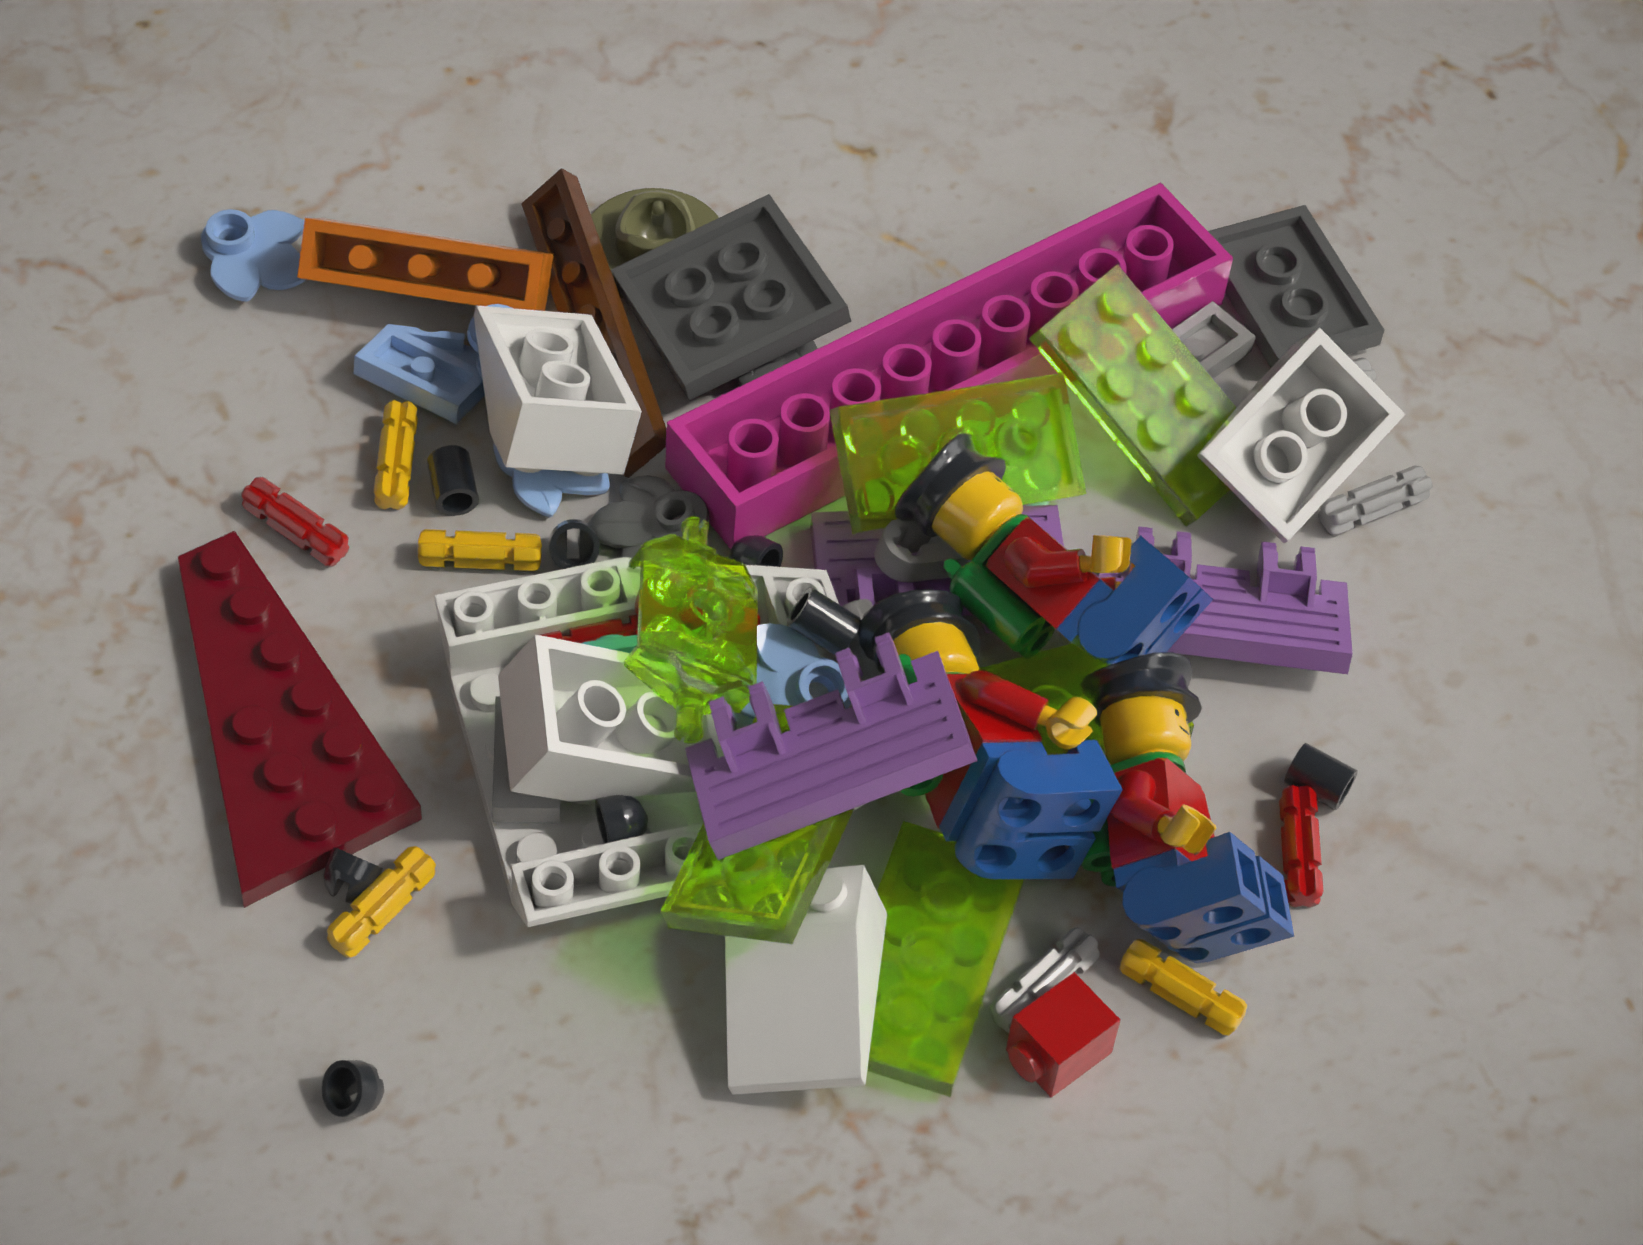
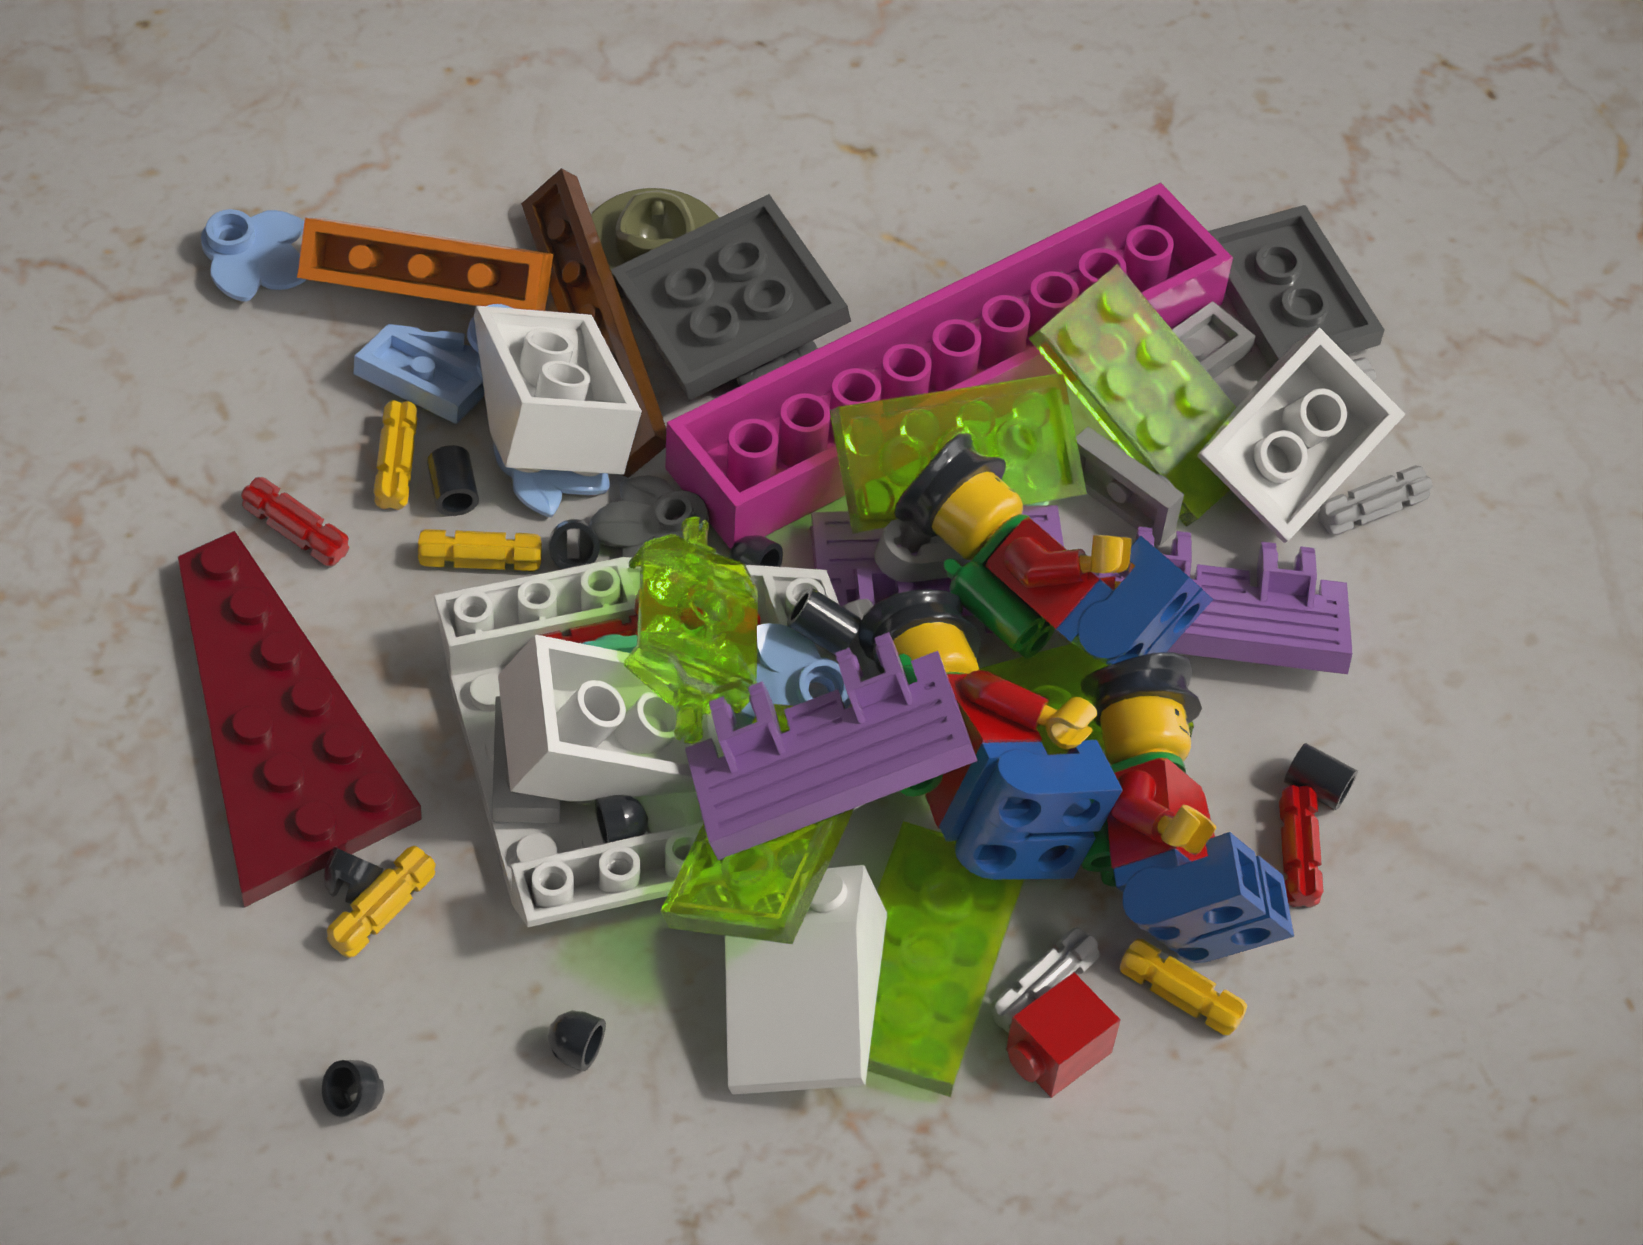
(577, 1038): none -> black hinge
(1128, 486): none -> light grey plate

